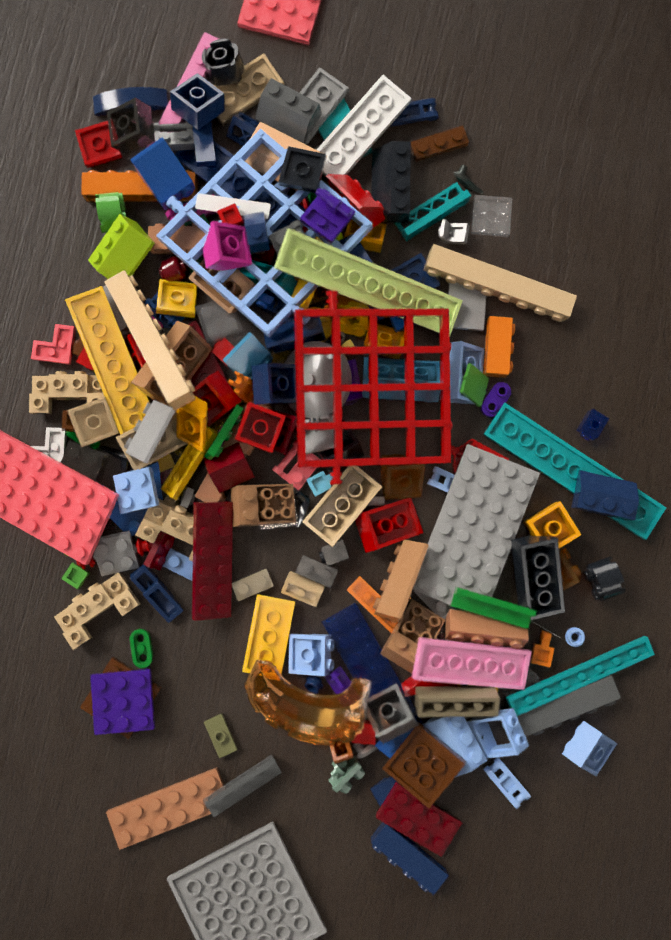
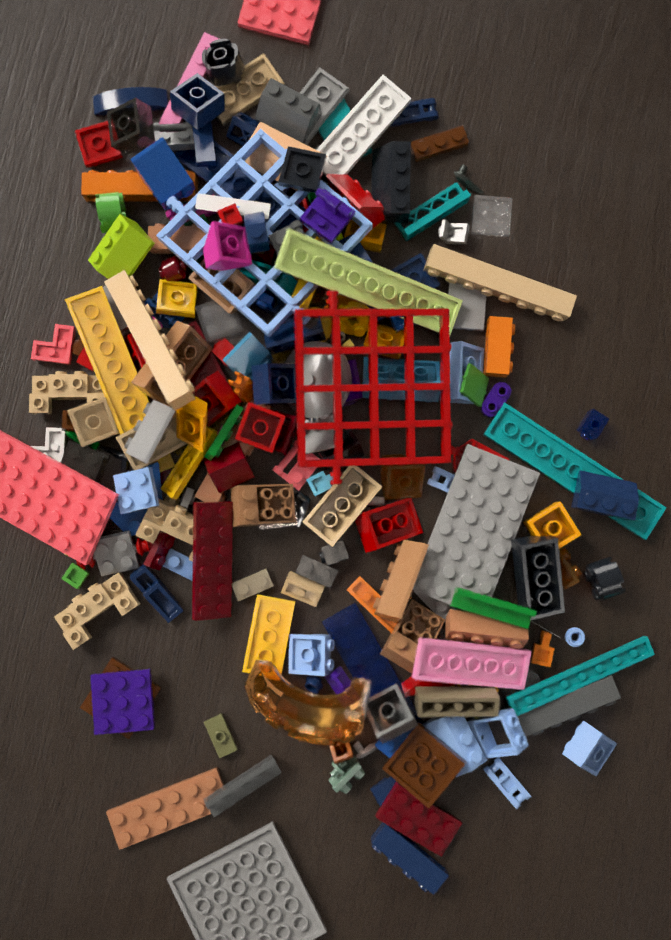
(139, 648): green plate -> none
(367, 735): red brick -> none

